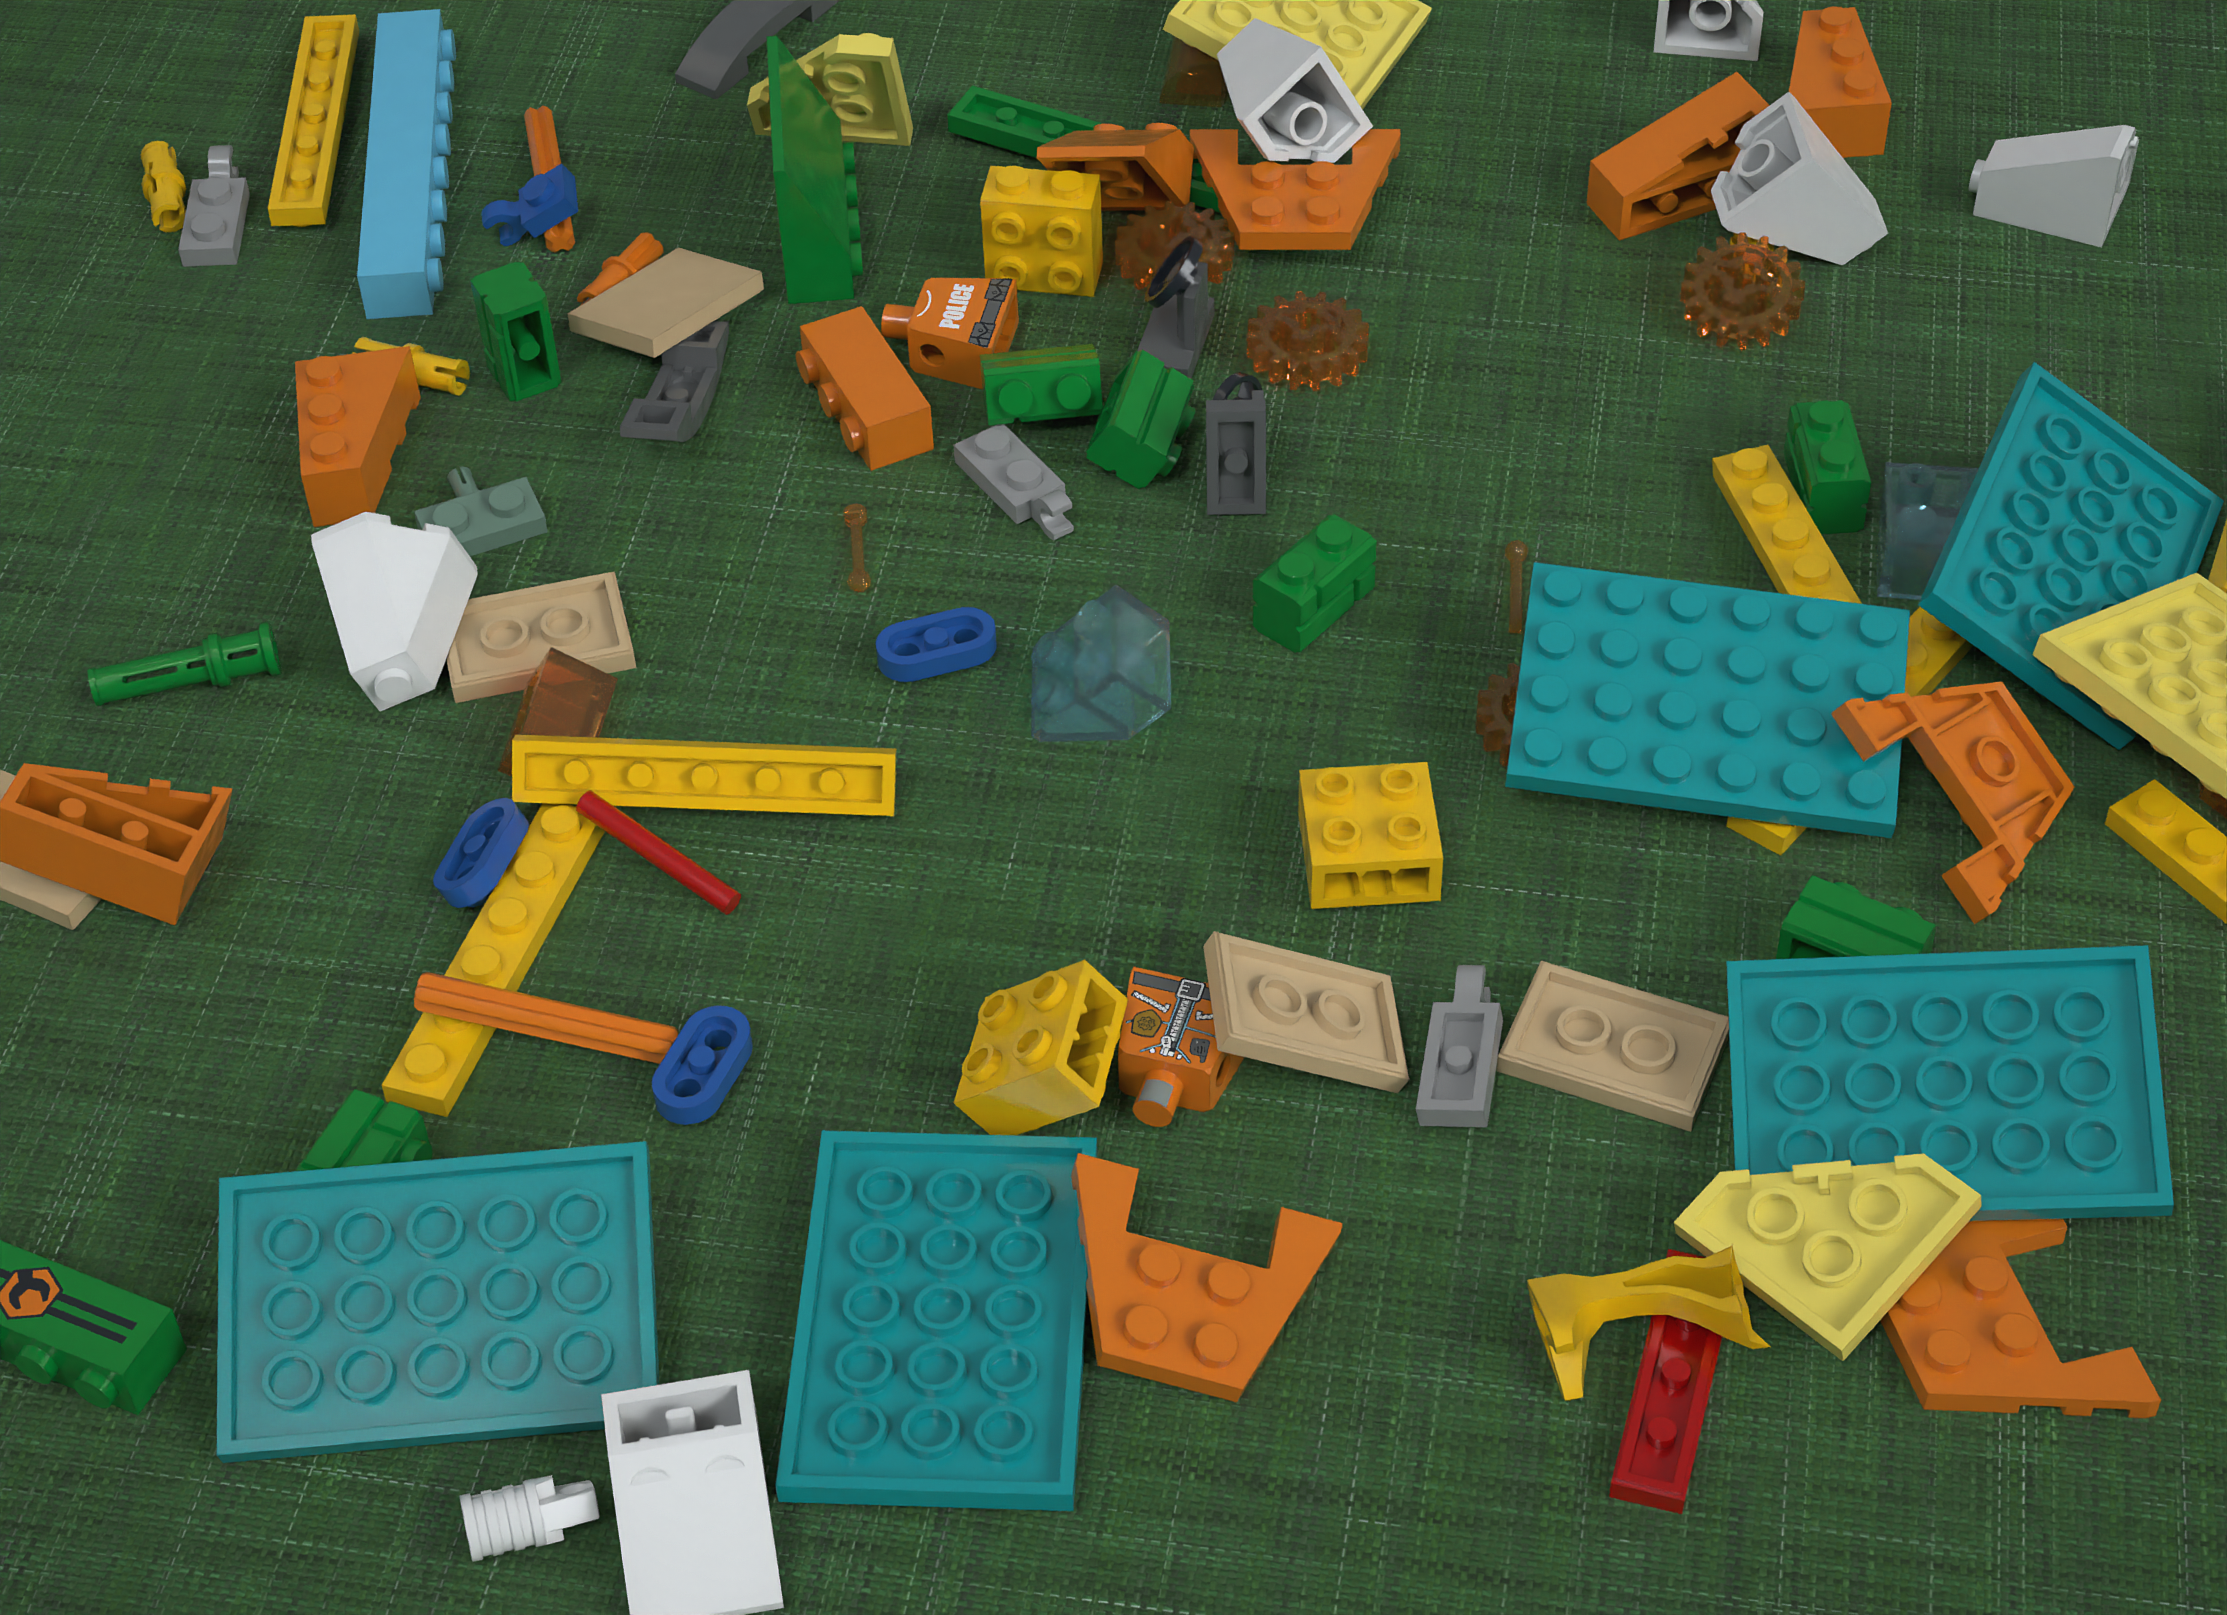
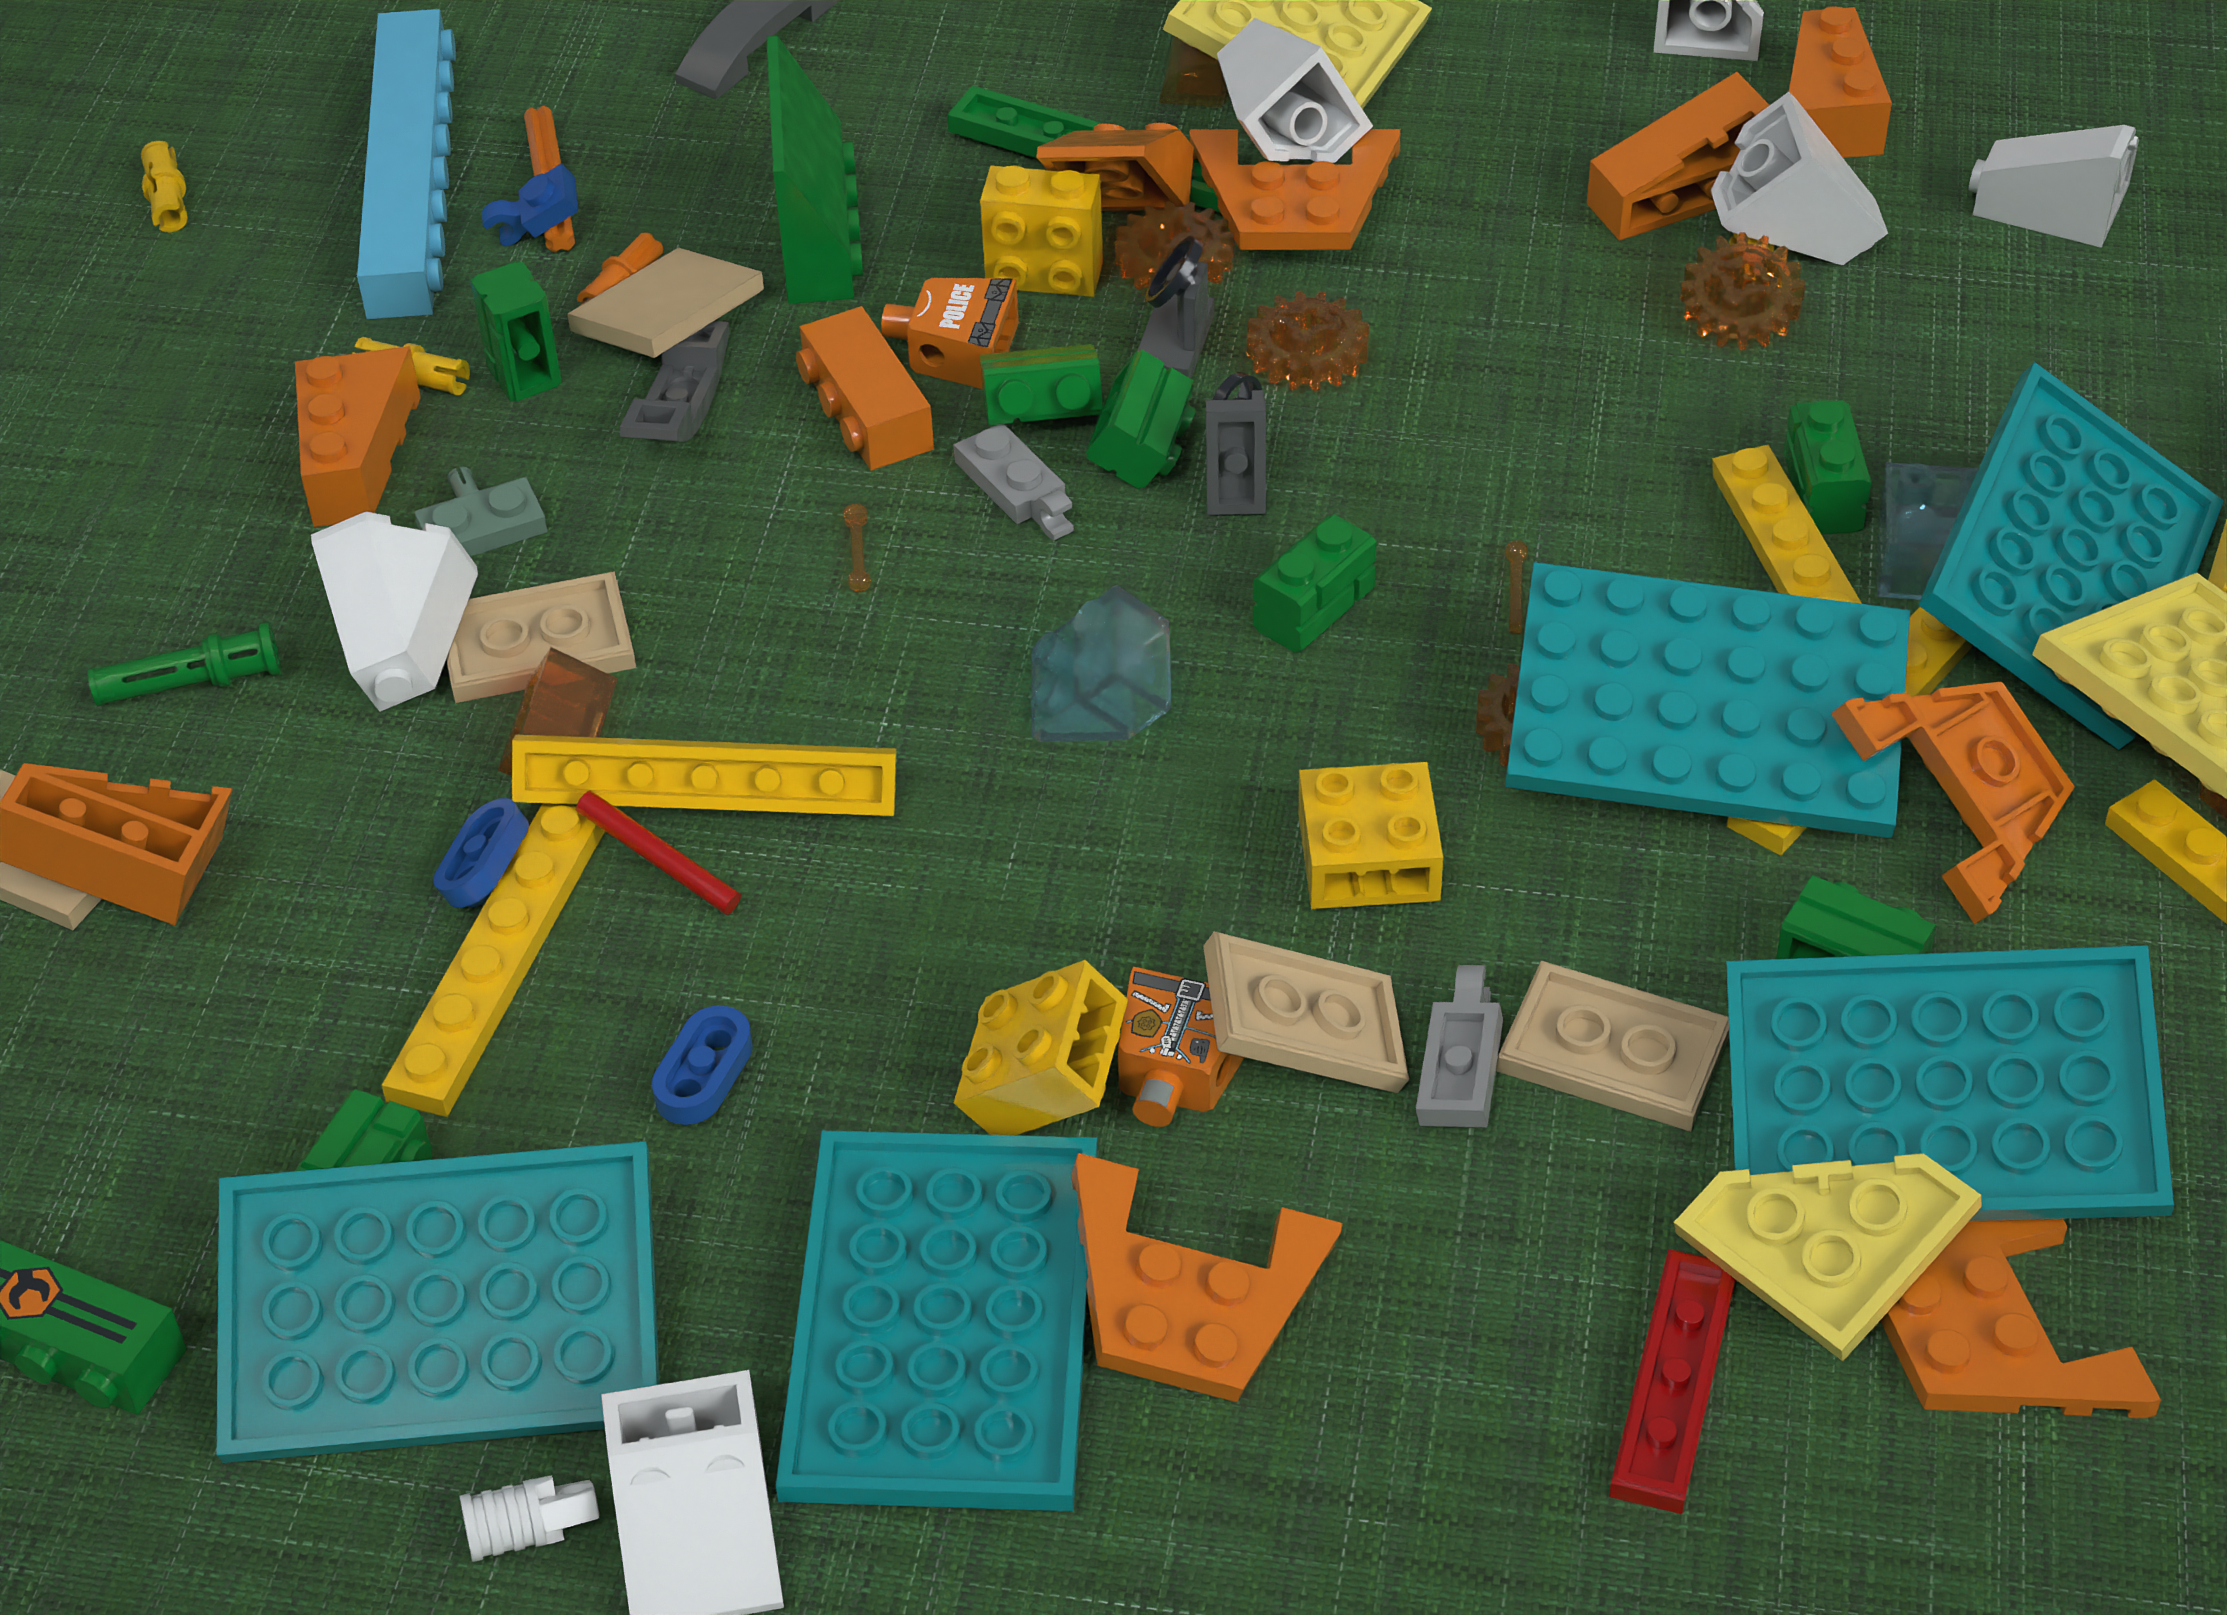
(215, 213): light grey plate -> none
(314, 121): yellow plate -> none
(543, 1017): orange axle -> none
(860, 84): light yellow plate -> none
(936, 644): blue plate -> none
(1693, 1289): yellow animal -> none

